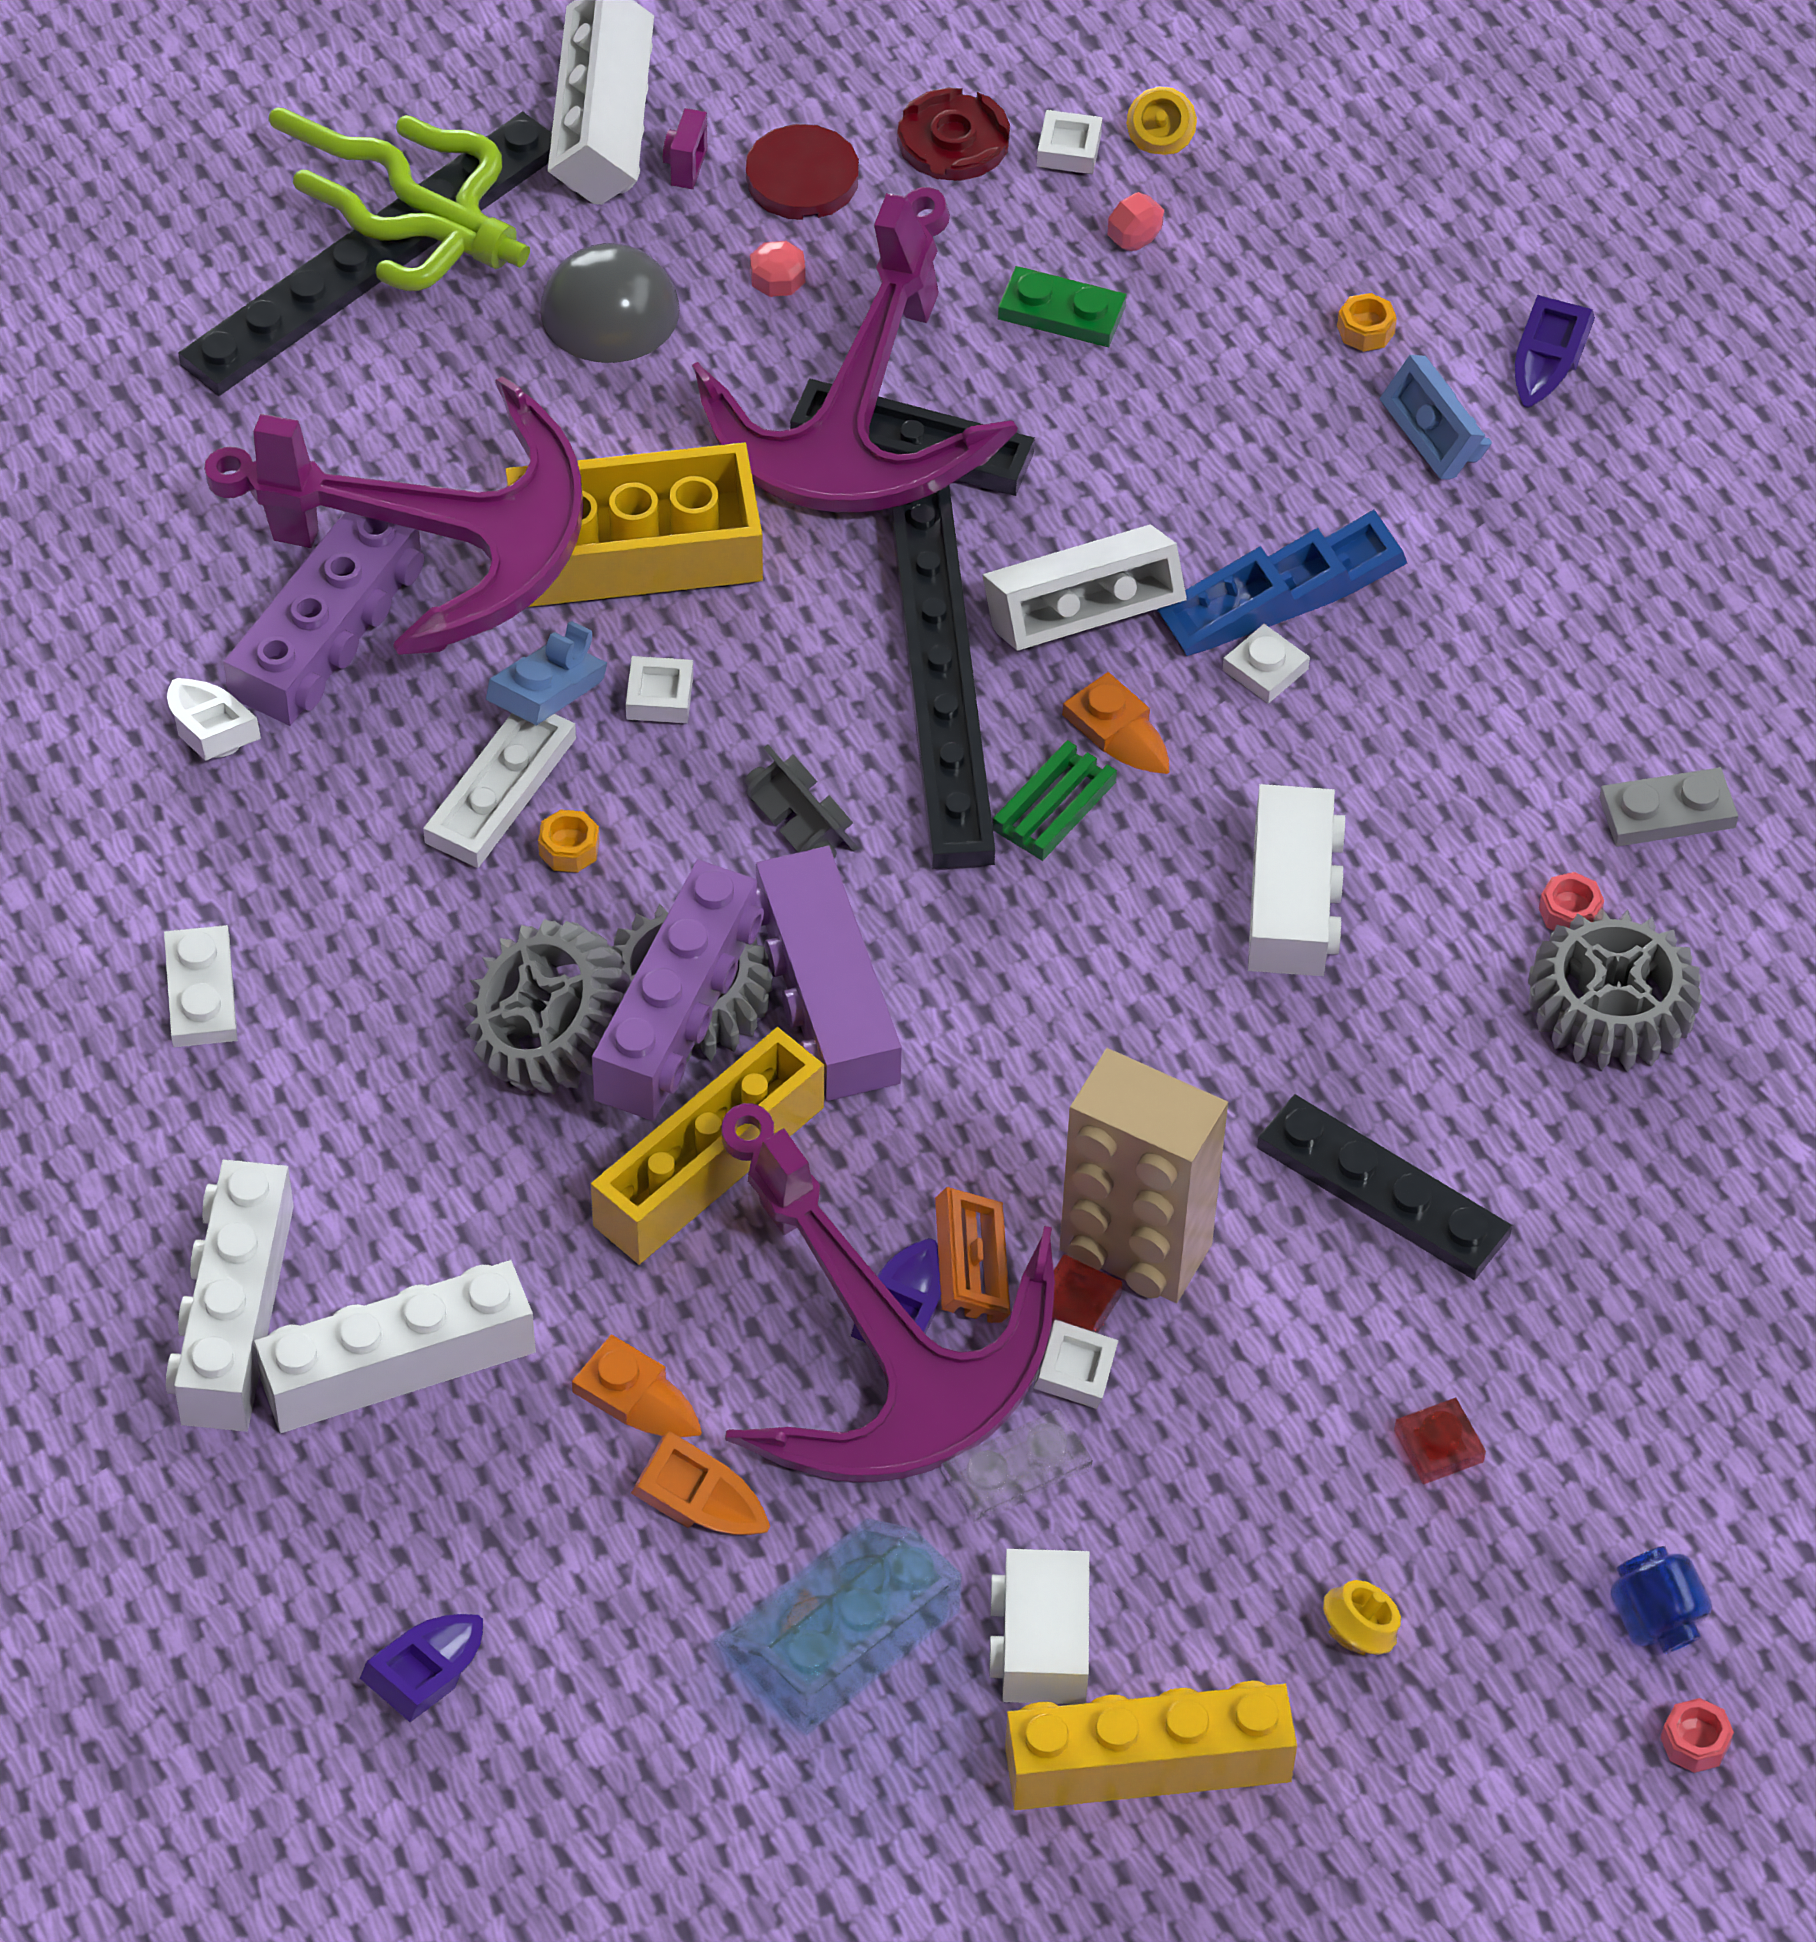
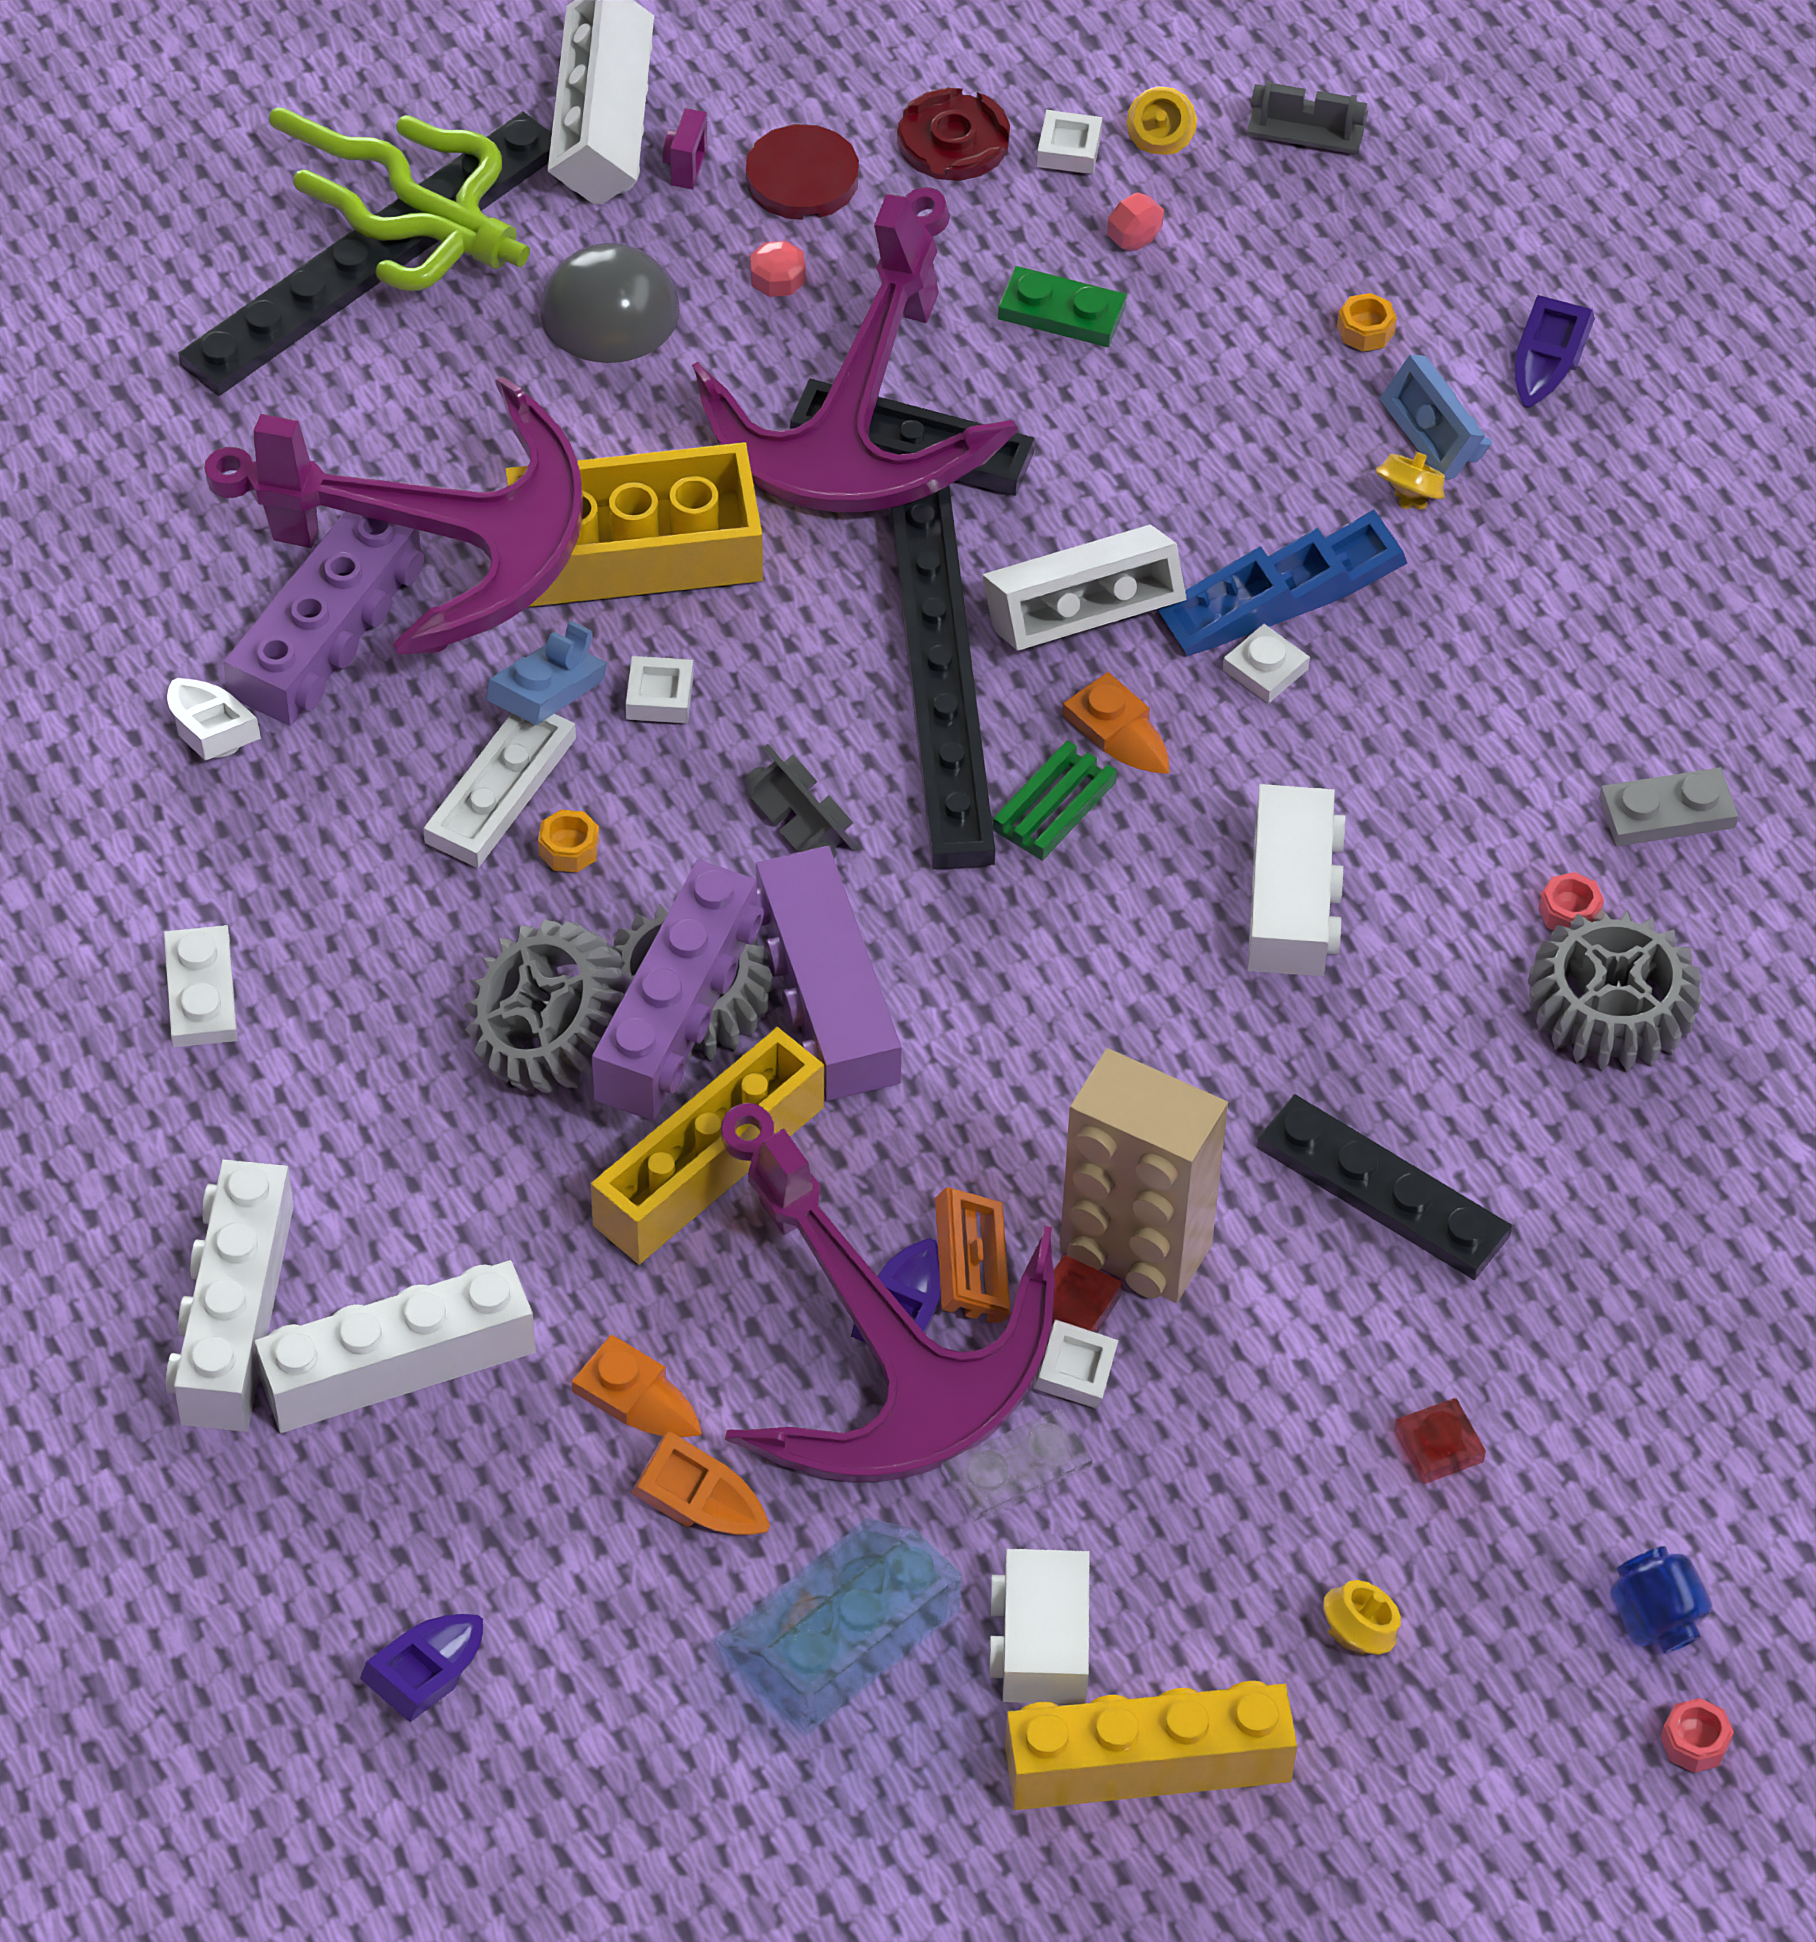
(1327, 123): none -> dark grey hinge
(1412, 480): none -> yellow hat

